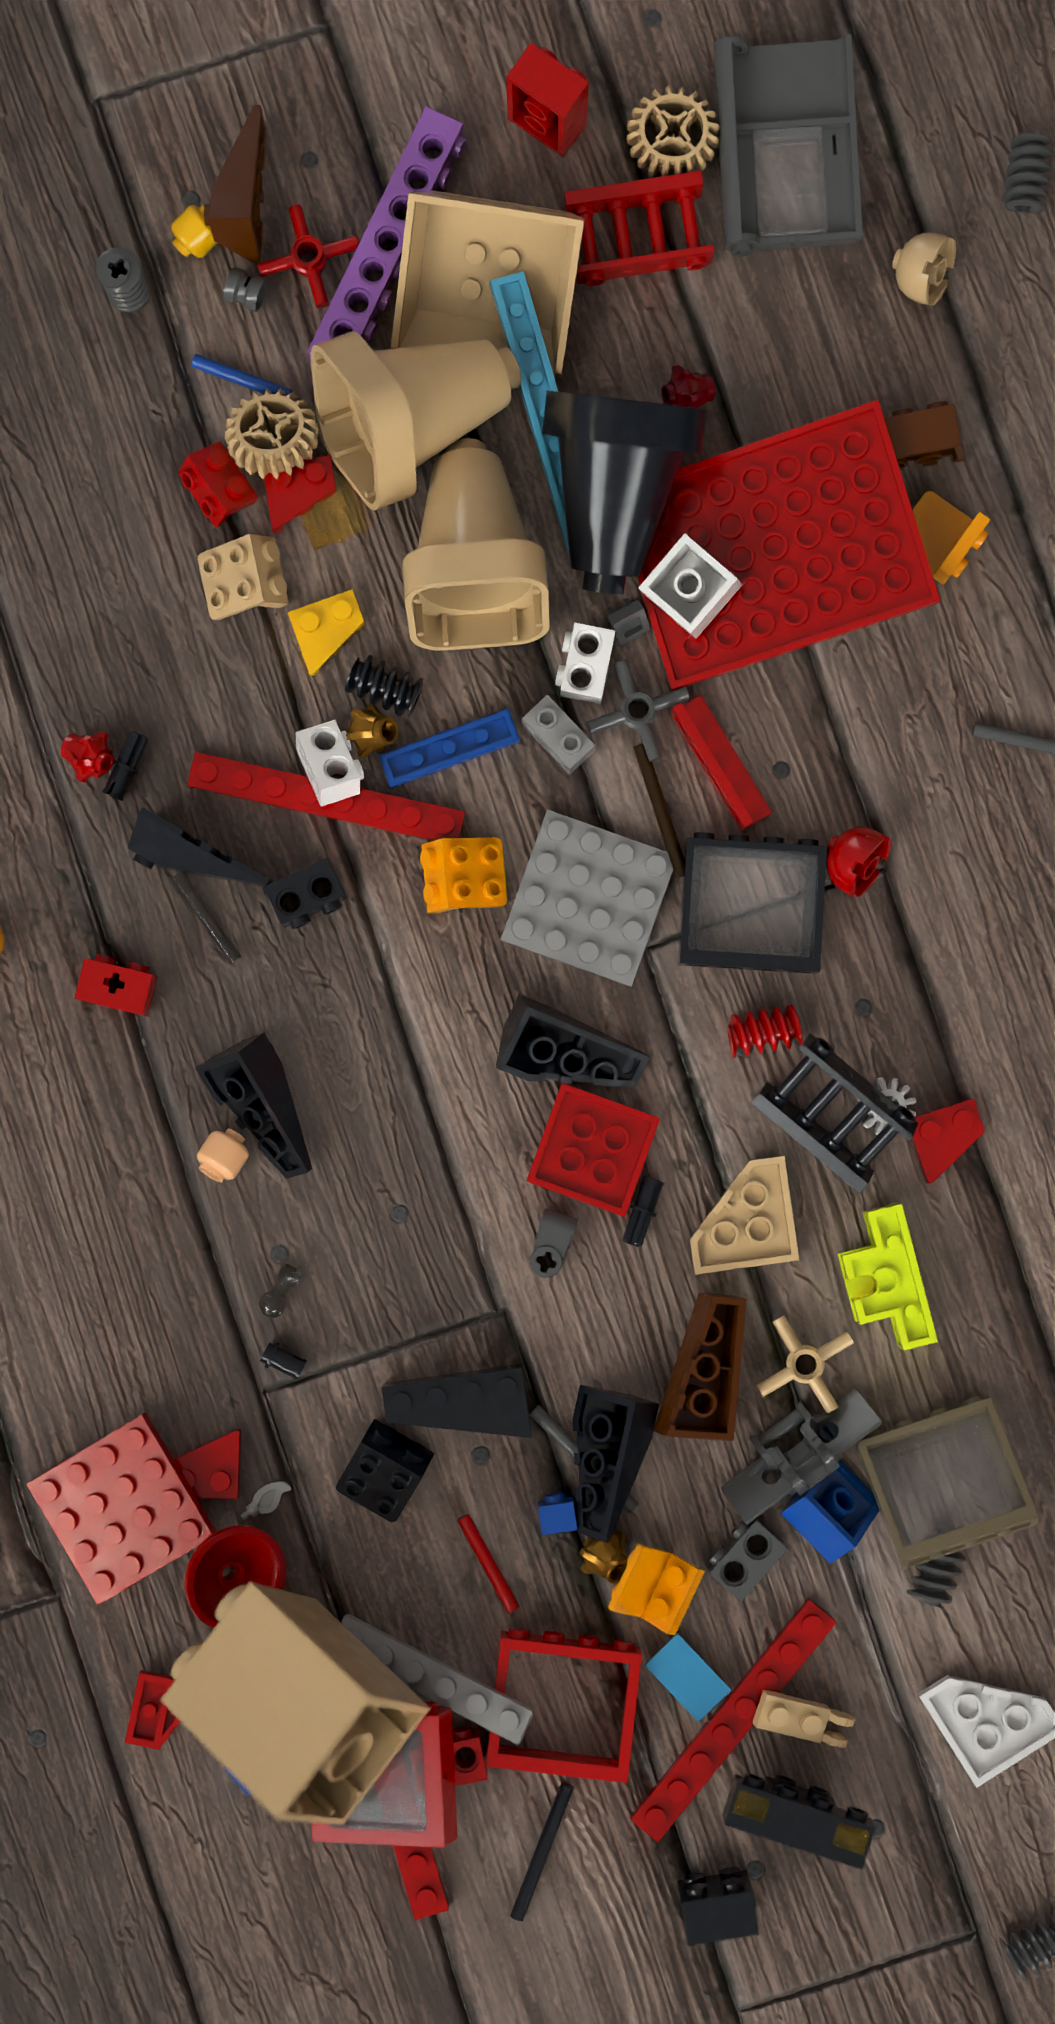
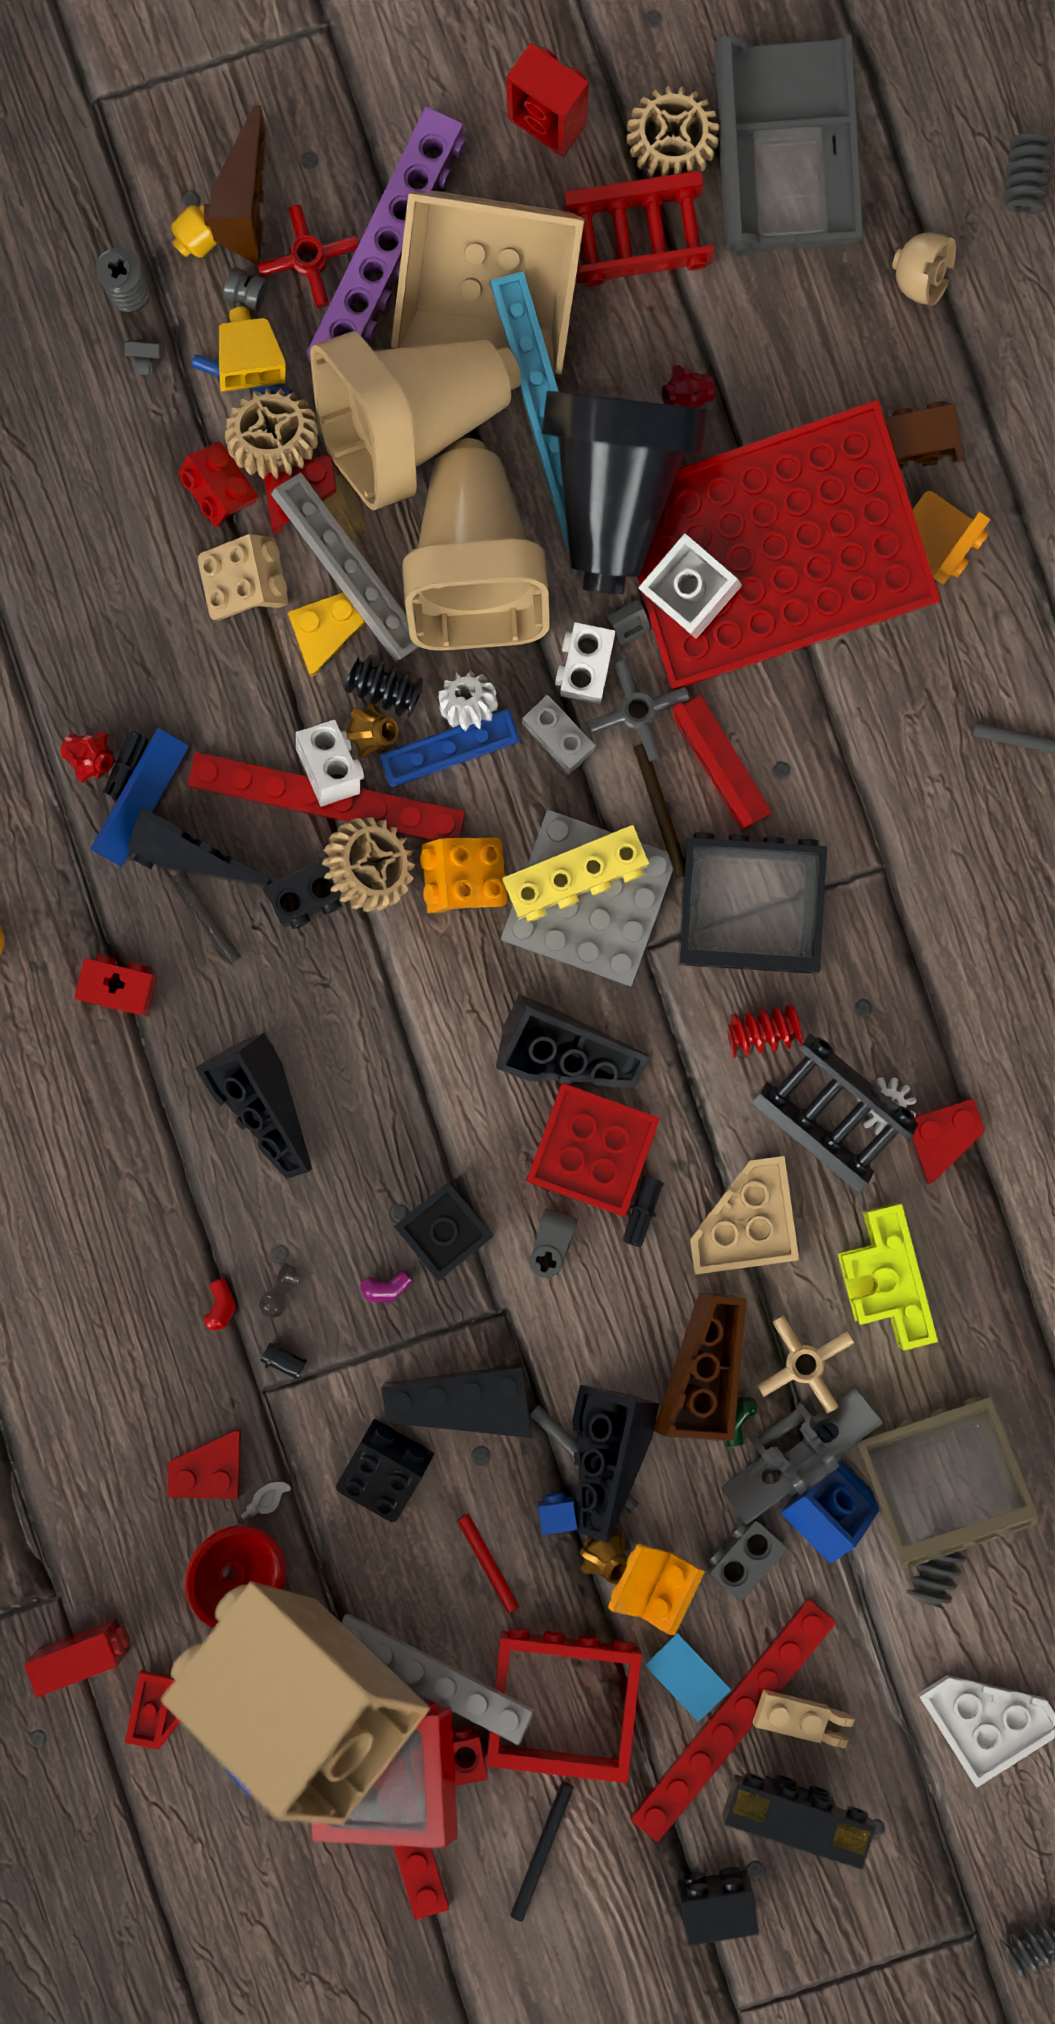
(77, 1657): none -> red brick
(121, 1508): plate -> none
(141, 790): none -> blue tile
(144, 353): none -> dark grey tile
(222, 1155): light nougat head -> none
(223, 1308): none -> red arm
(248, 353): none -> yellow torso
(346, 565): none -> light grey plate
(366, 884): none -> tan gear
(385, 1292): none -> magenta arm
(444, 1231): none -> black brick
(467, 700): none -> white gear
(575, 873): none -> light yellow brick
(745, 1408): none -> dark green arm
(855, 857): red cylinder -> none

